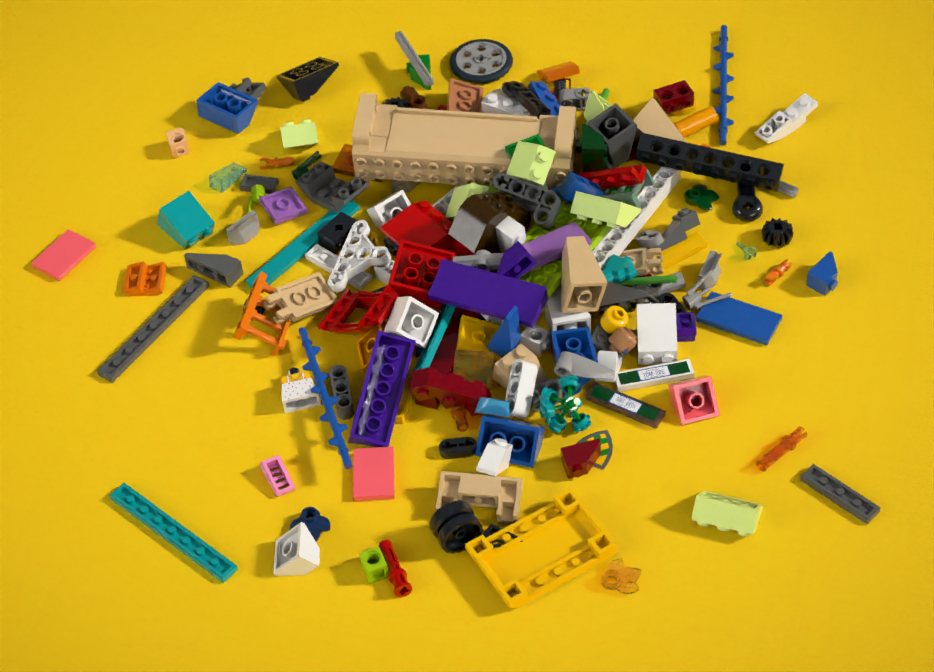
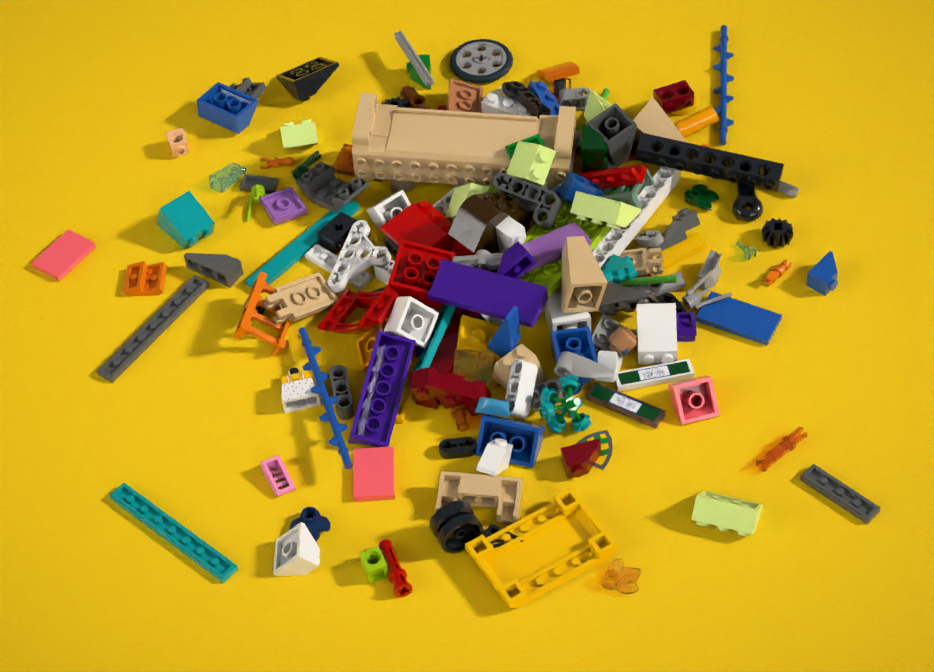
(243, 229): light grey slope -> none
(536, 340): white brick -> none
(613, 319): yellow head -> none
(785, 123): white slope -> none

